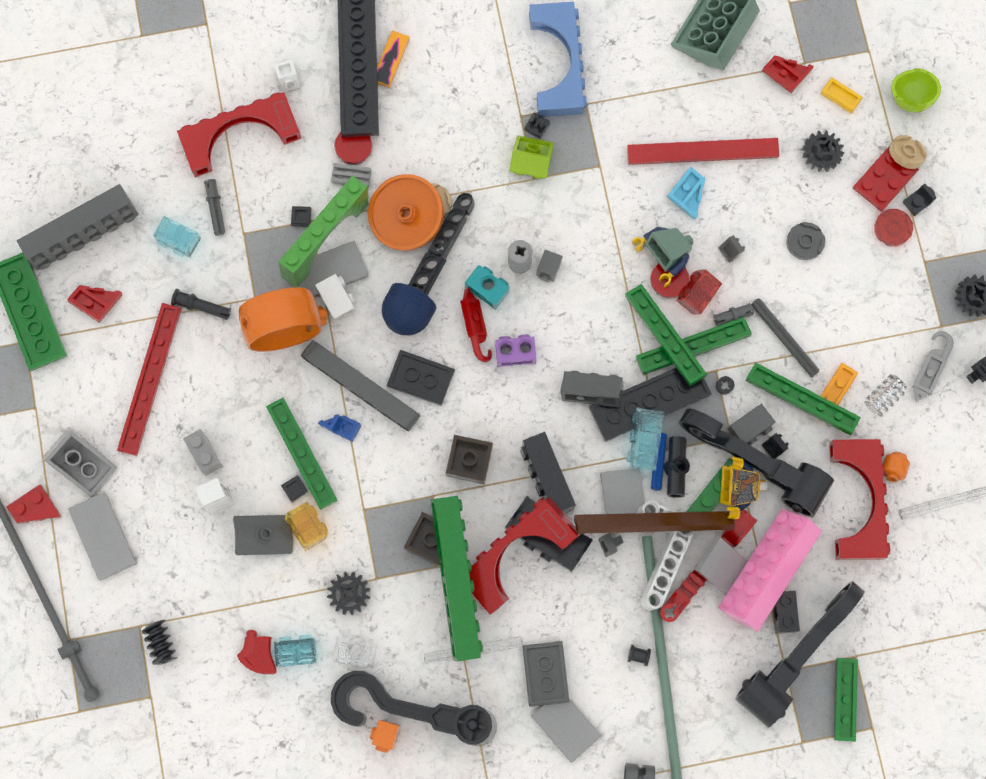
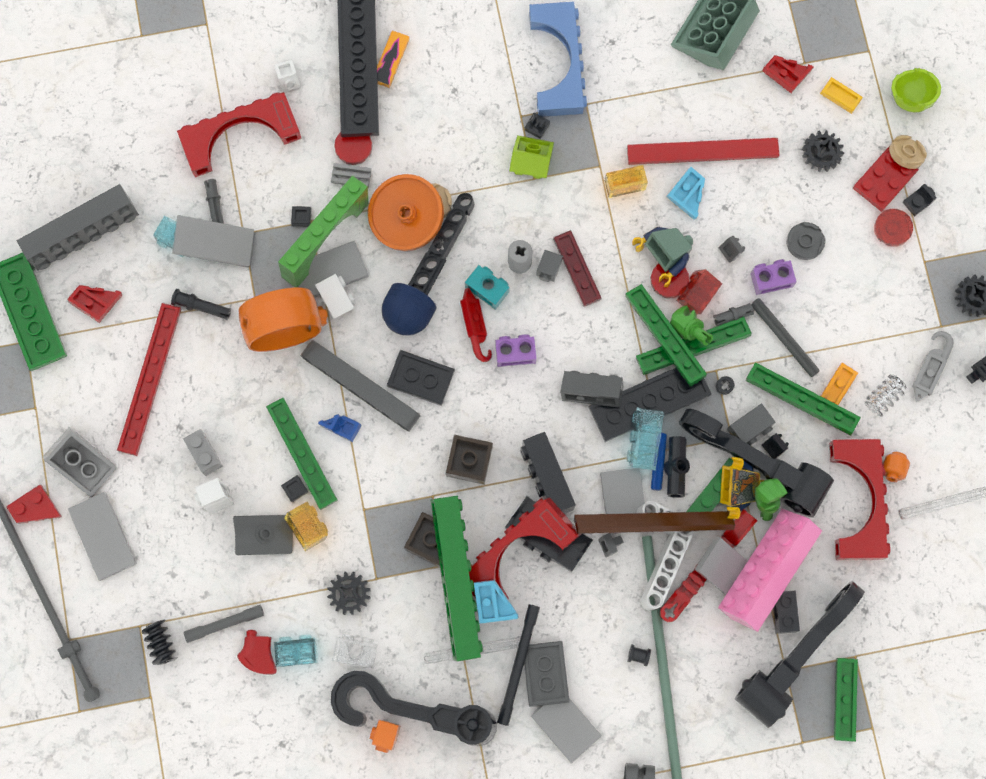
(213, 241): none -> light grey tile
(244, 616): none -> dark grey piece
(492, 603): none -> medium azure wing
(507, 706): none -> black piece
(577, 268): none -> dark red tile
(626, 181): none -> clear yellow brick
(689, 326): none -> bright green piece
(768, 497): none -> bright green piece
(774, 281): none -> medium lavender brick

